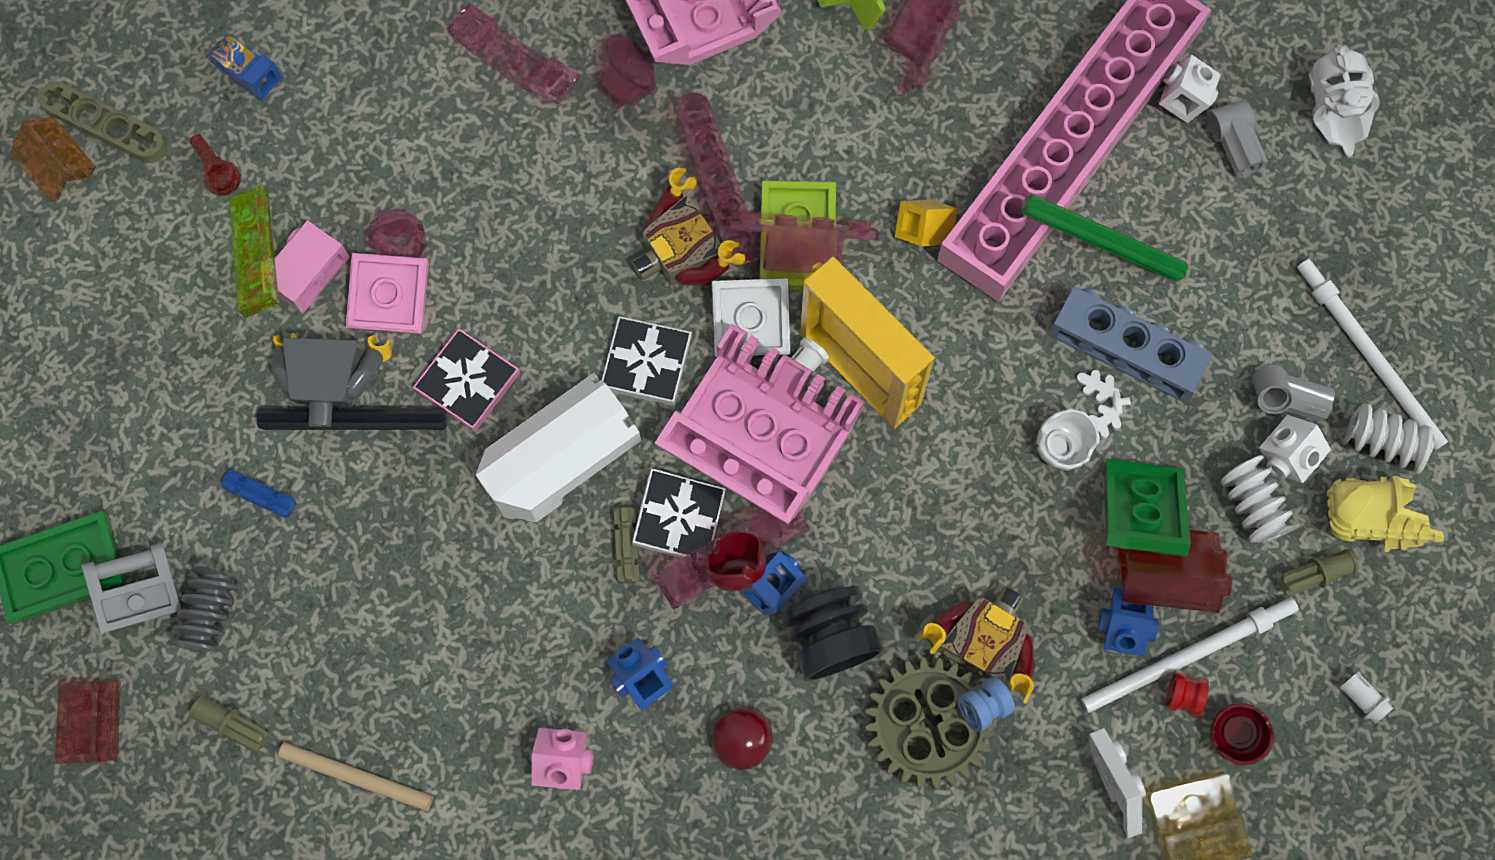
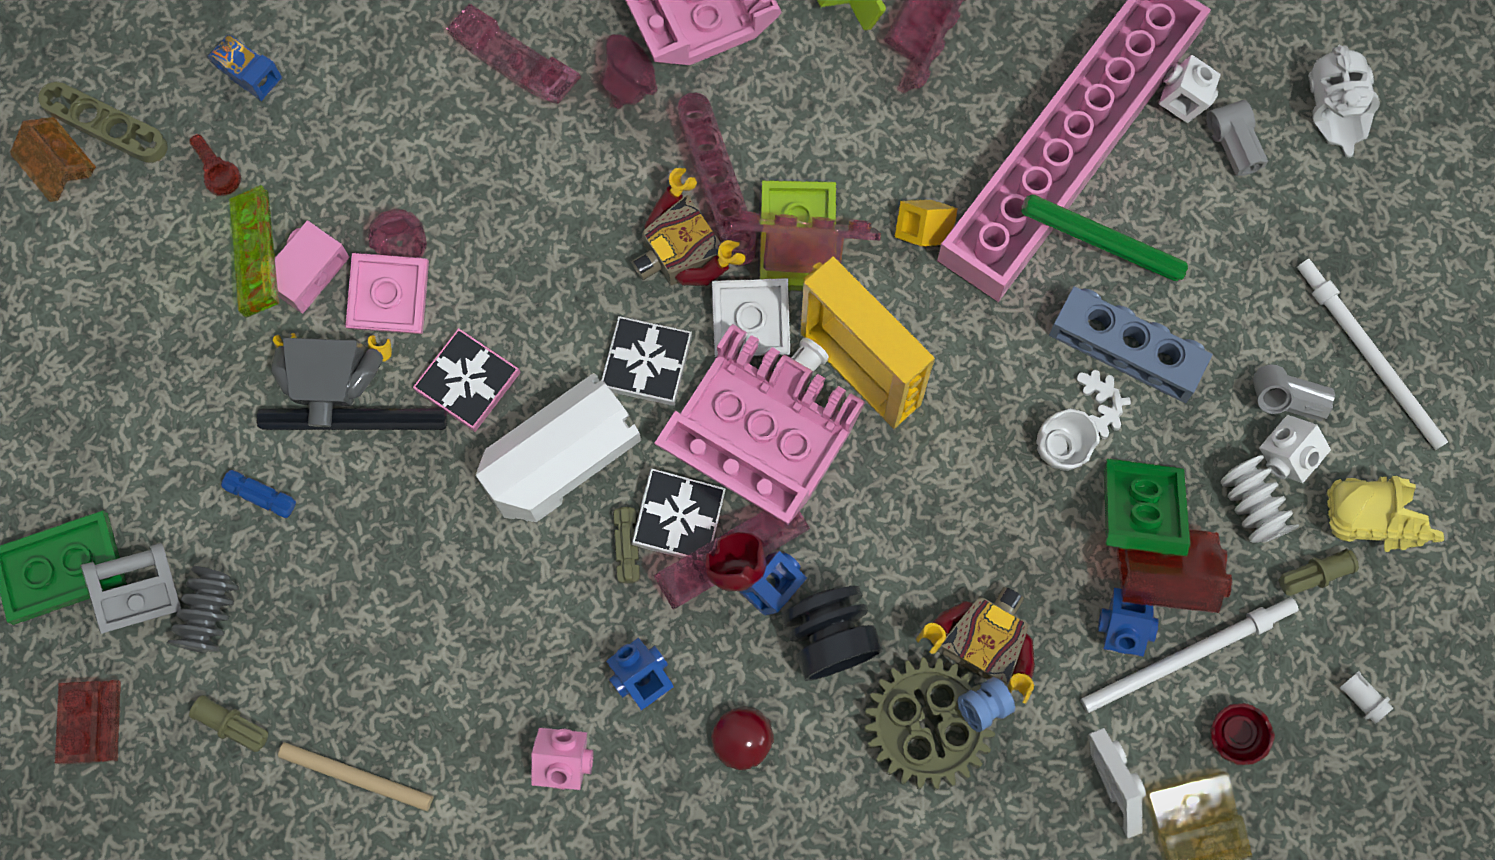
(1187, 694): red wheel -> none
(1390, 436): white piece -> none

